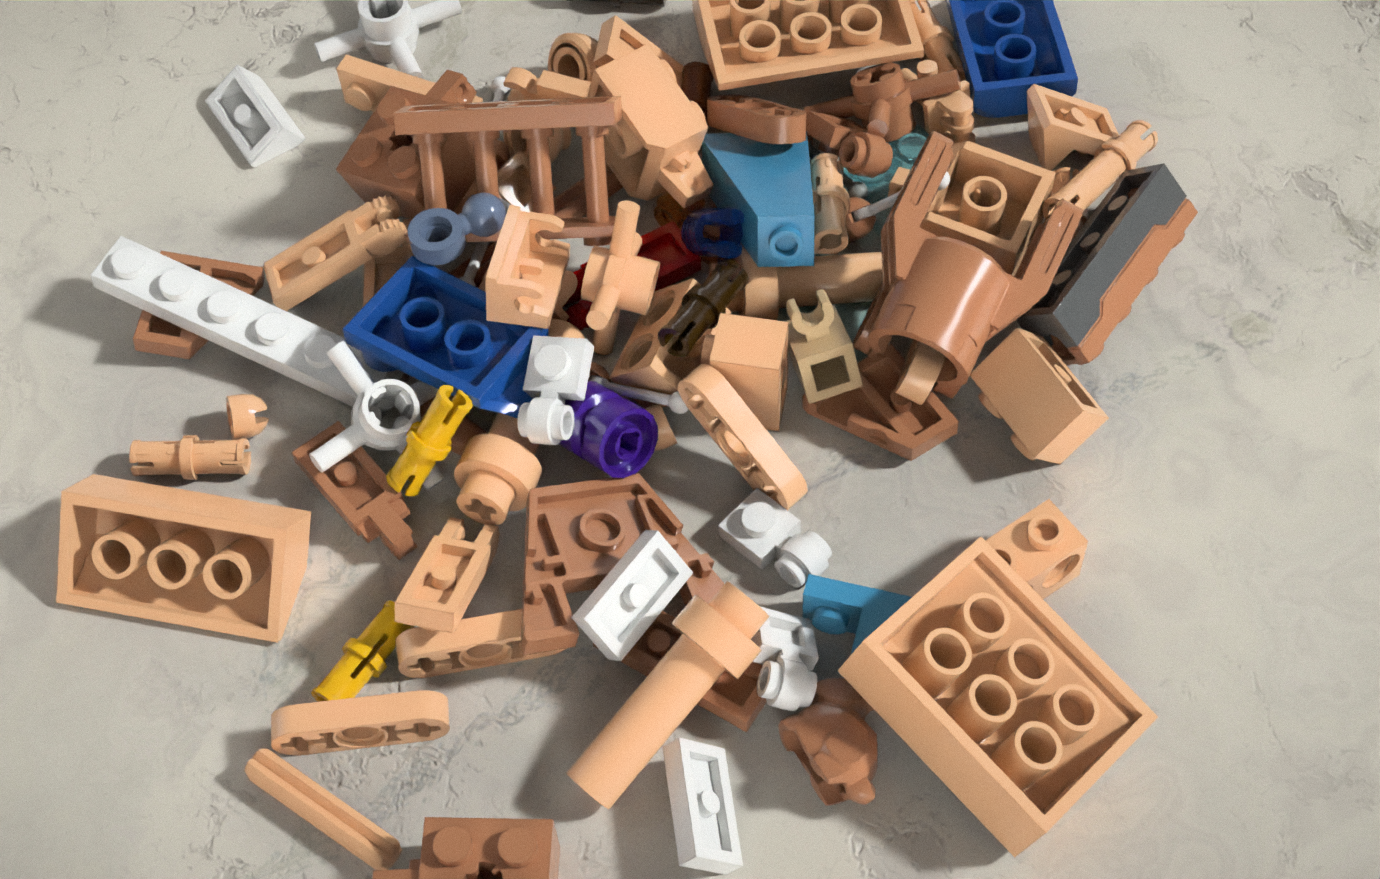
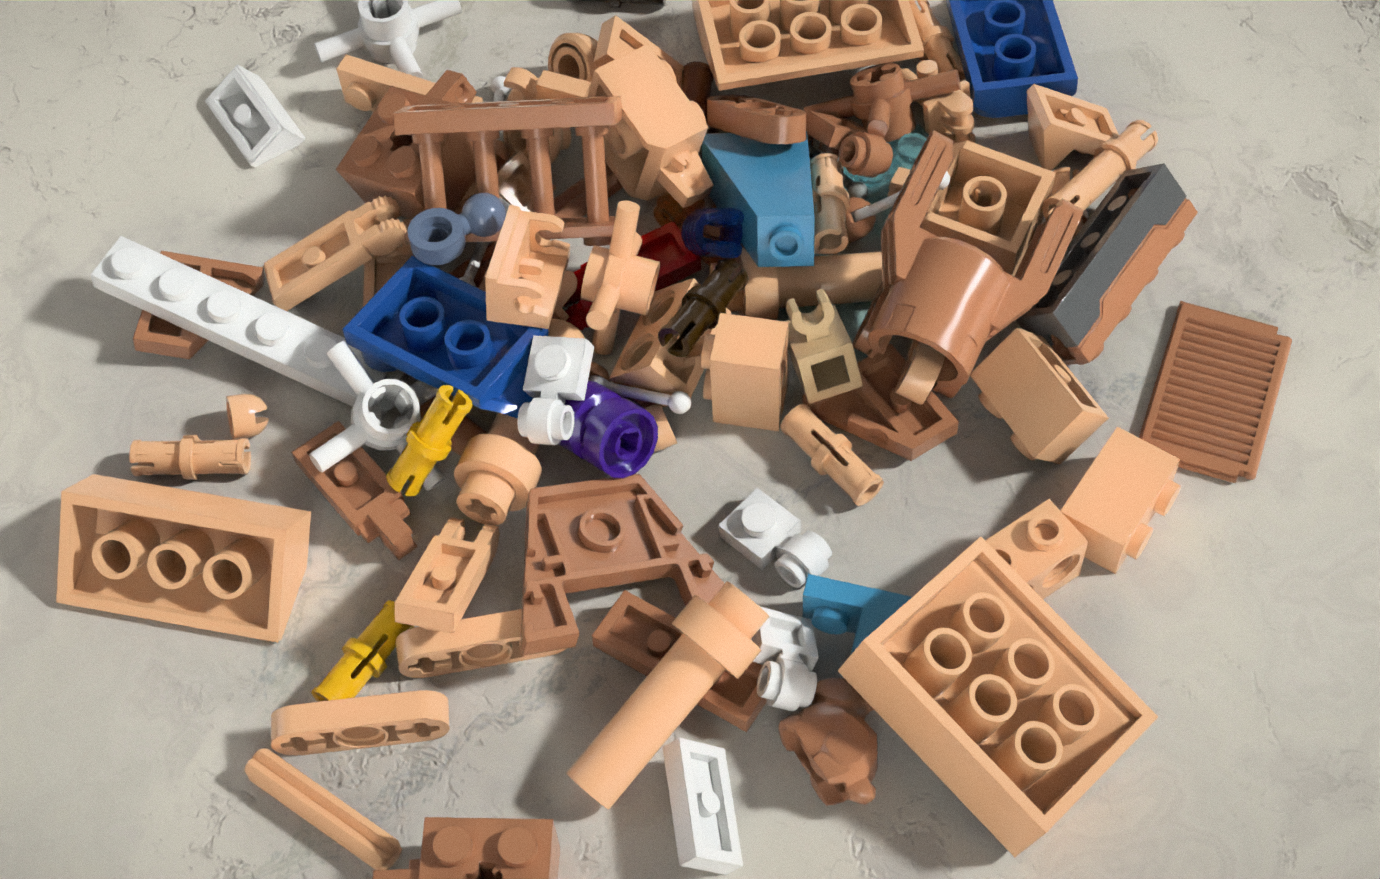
(632, 595): white plate -> none
(741, 436): light nougat beam -> none
(831, 454): none -> light nougat pin
(1120, 497): none -> light nougat brick
(1216, 392): none -> nougat window

